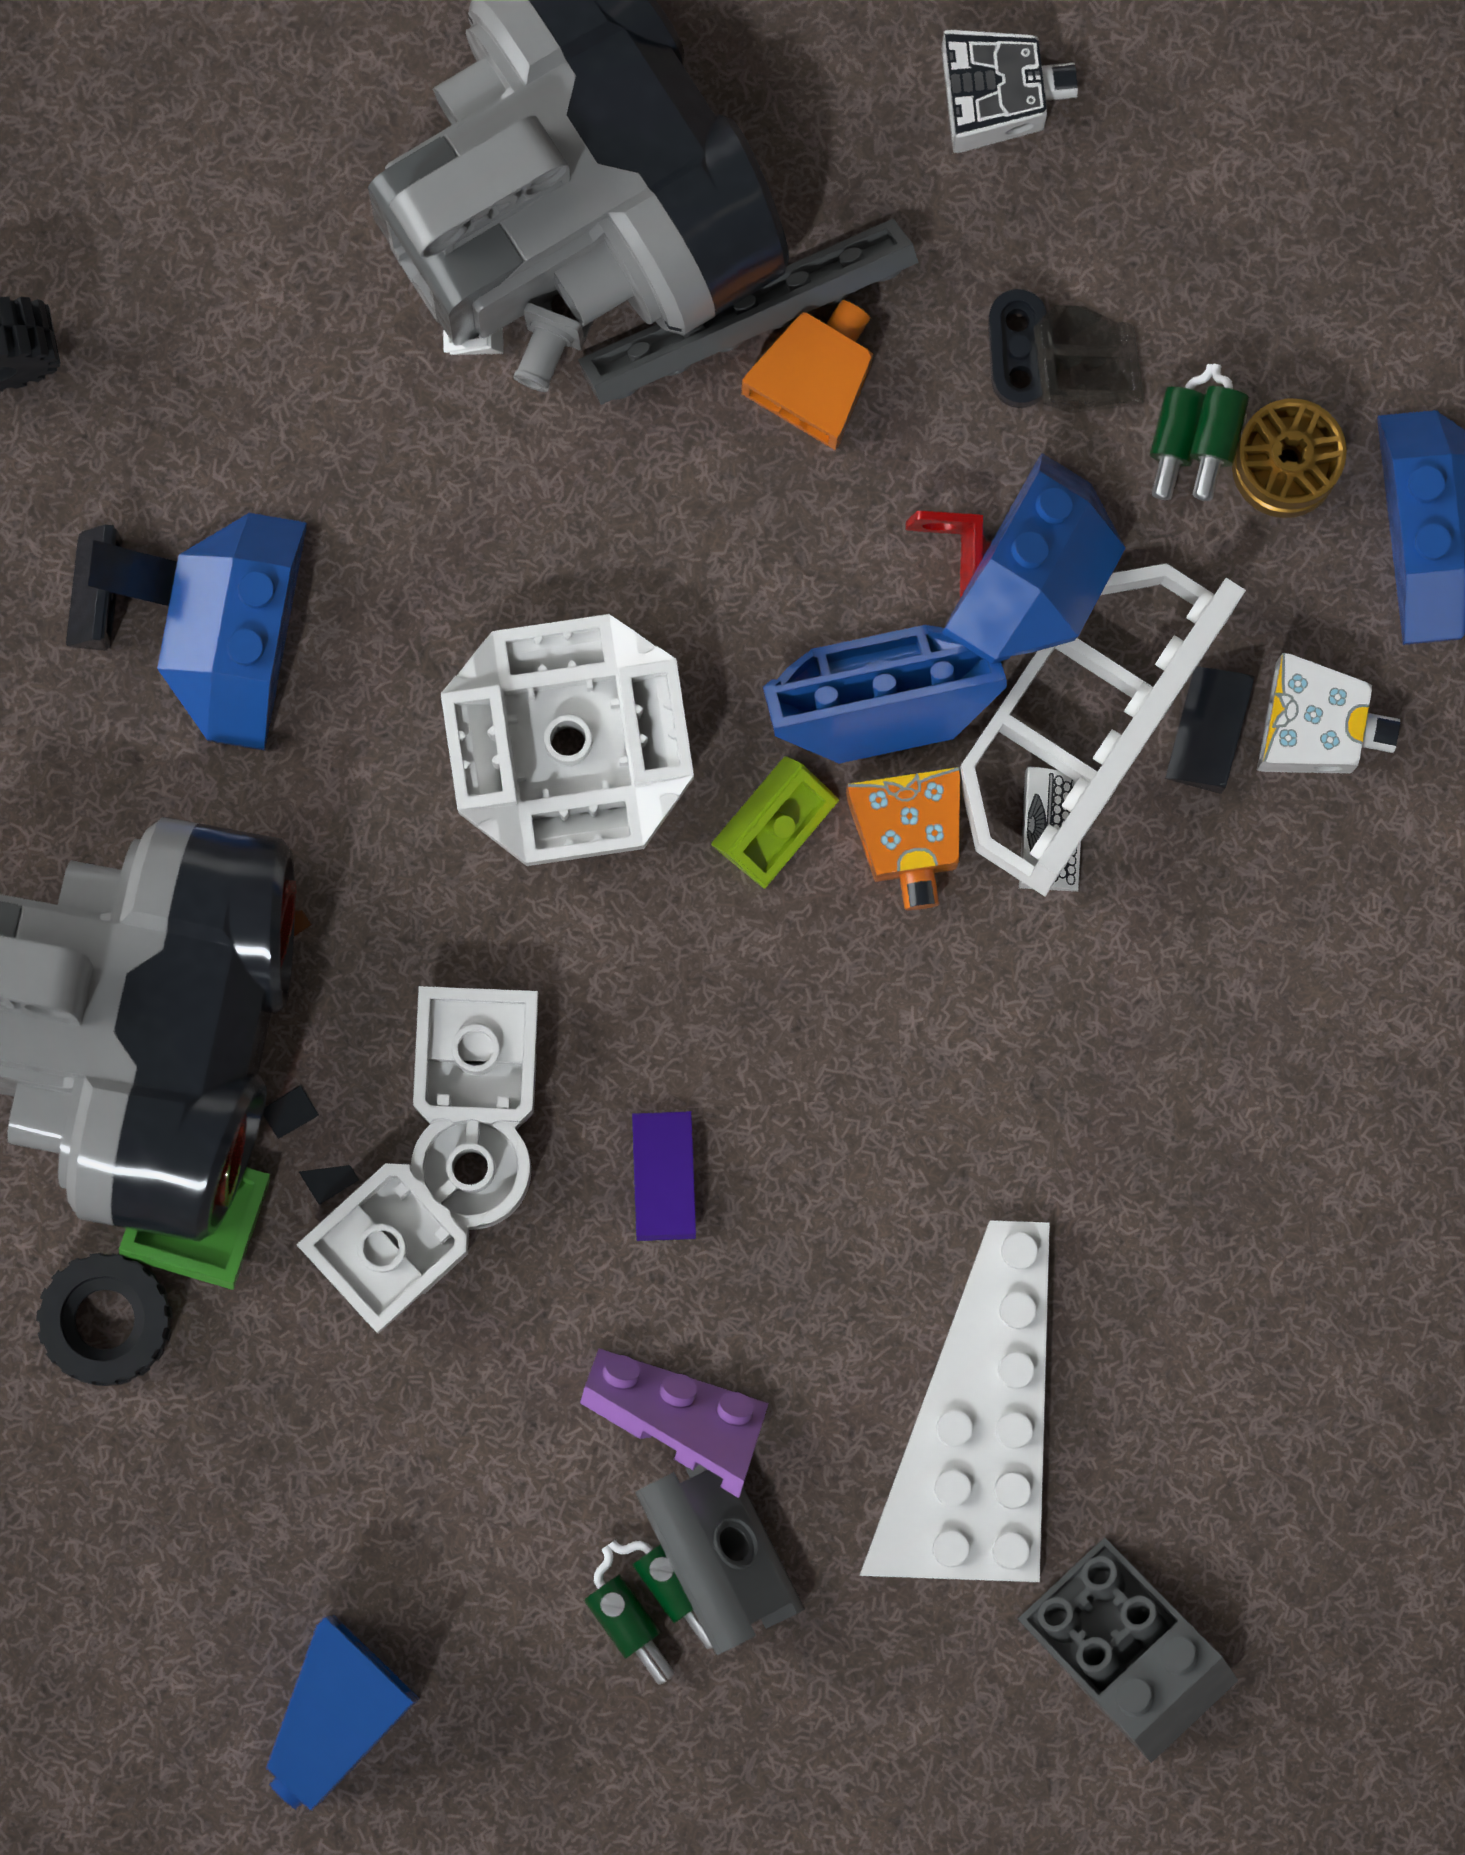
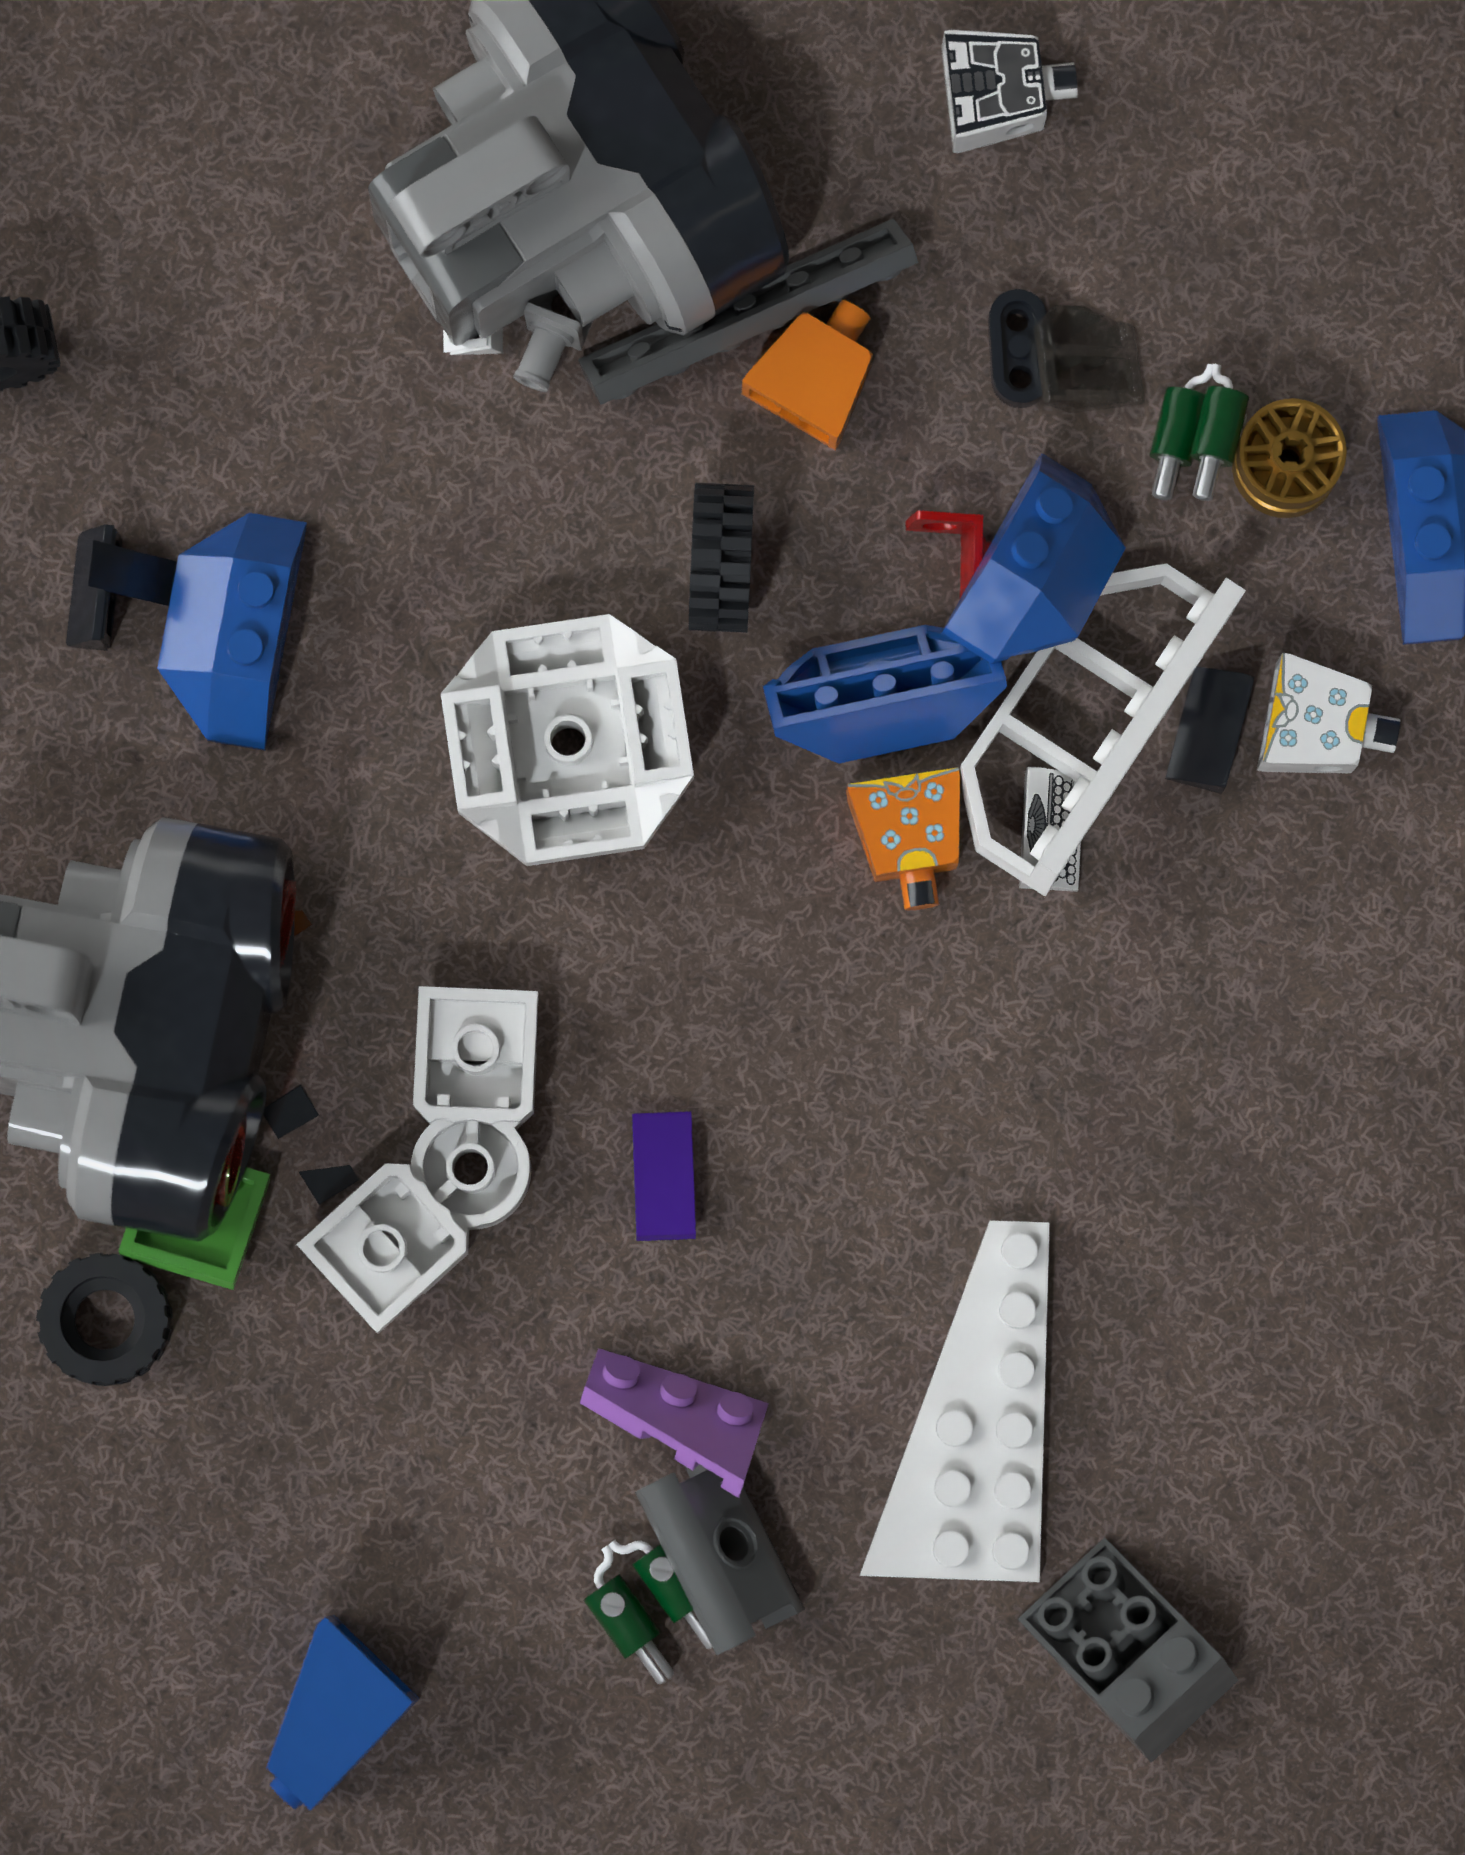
(721, 557): none -> black tyre
(775, 821): lime slope -> none

